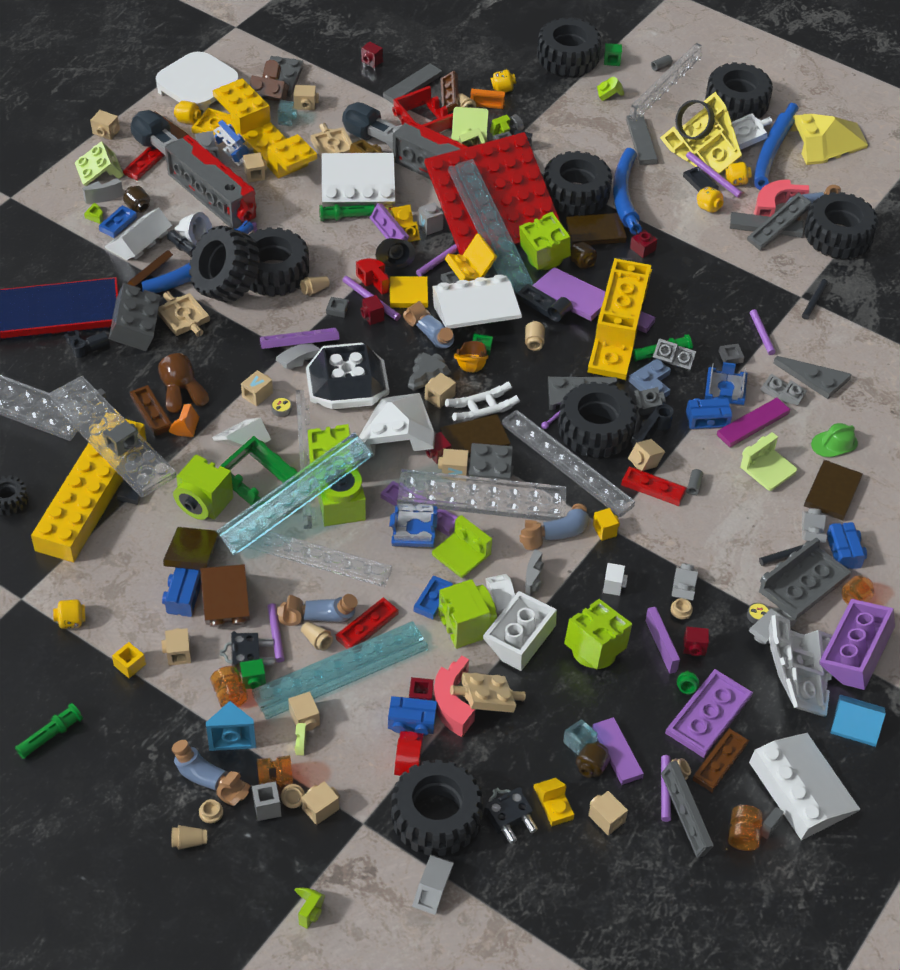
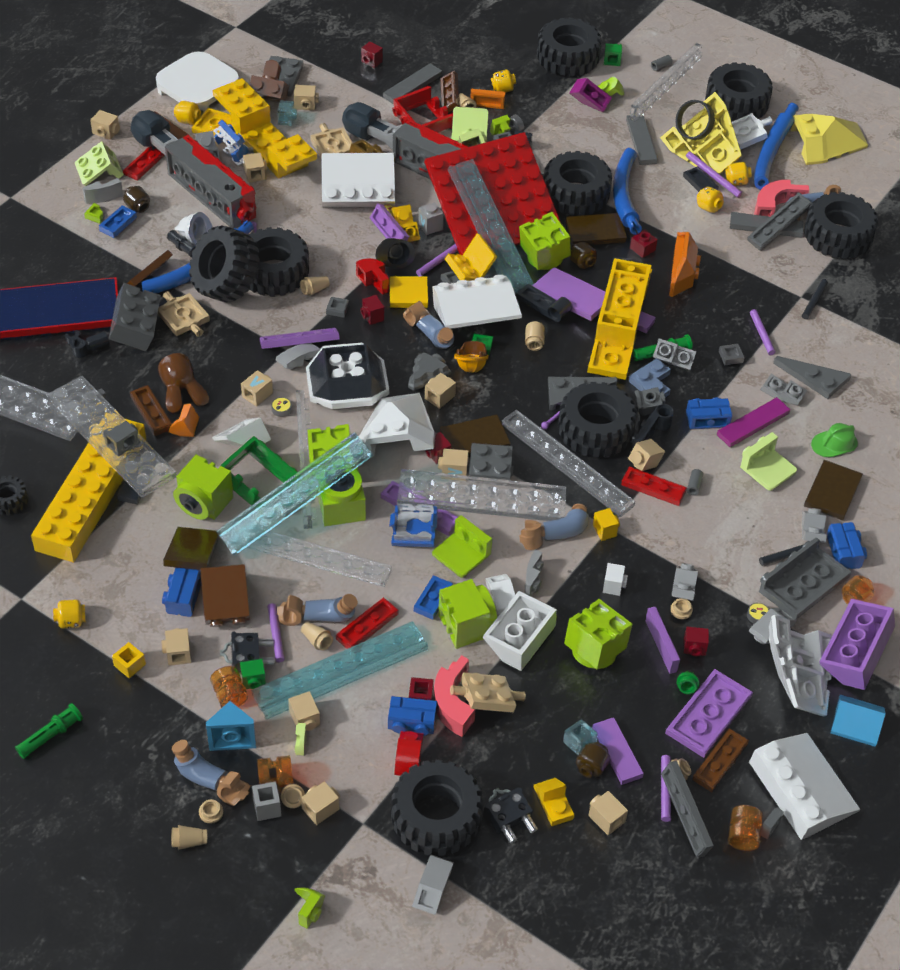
(140, 235): white slope -> none
(337, 212): green pin -> none
(362, 291): medium lavender bar -> none
(489, 397): white piece -> none
(590, 94): none -> magenta slope
(684, 264): none -> orange wedge
(726, 384): piece -> none

